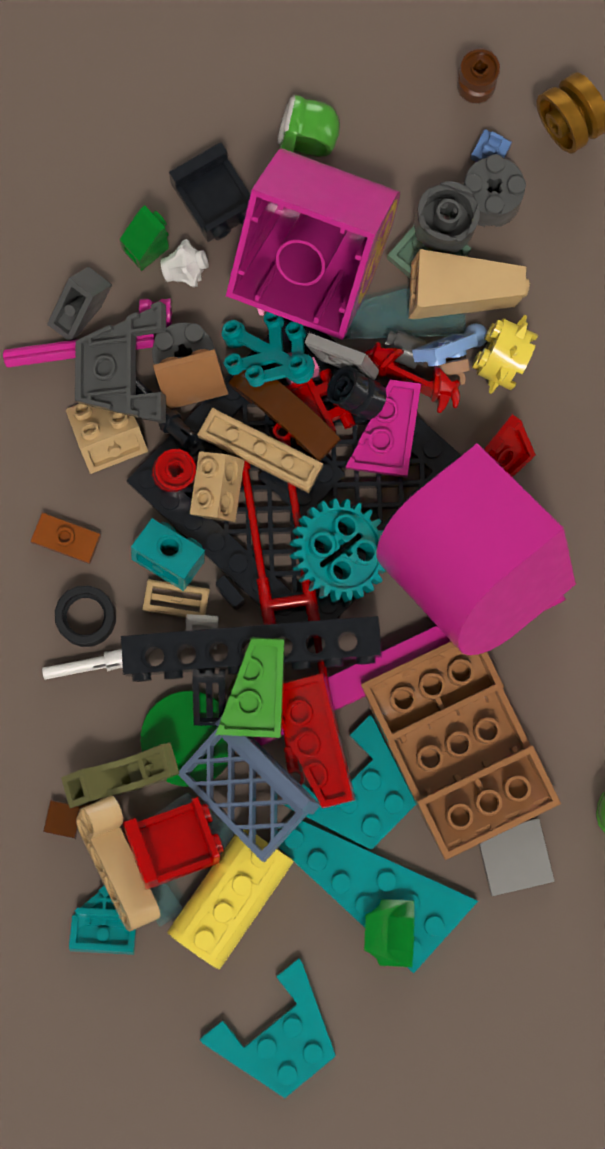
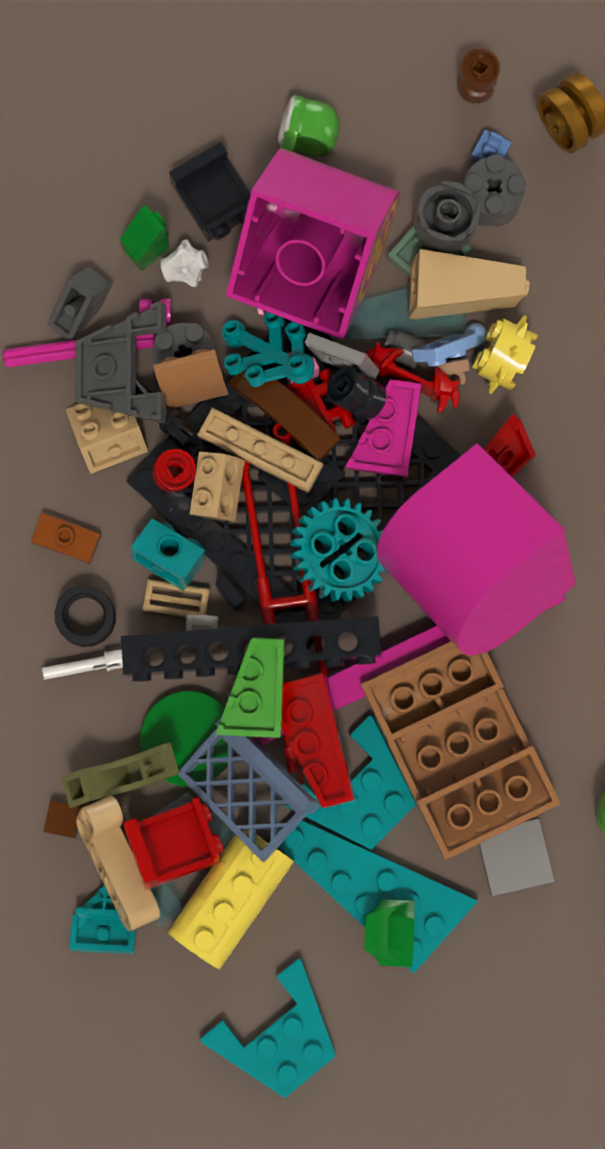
(209, 679): black tile -> none

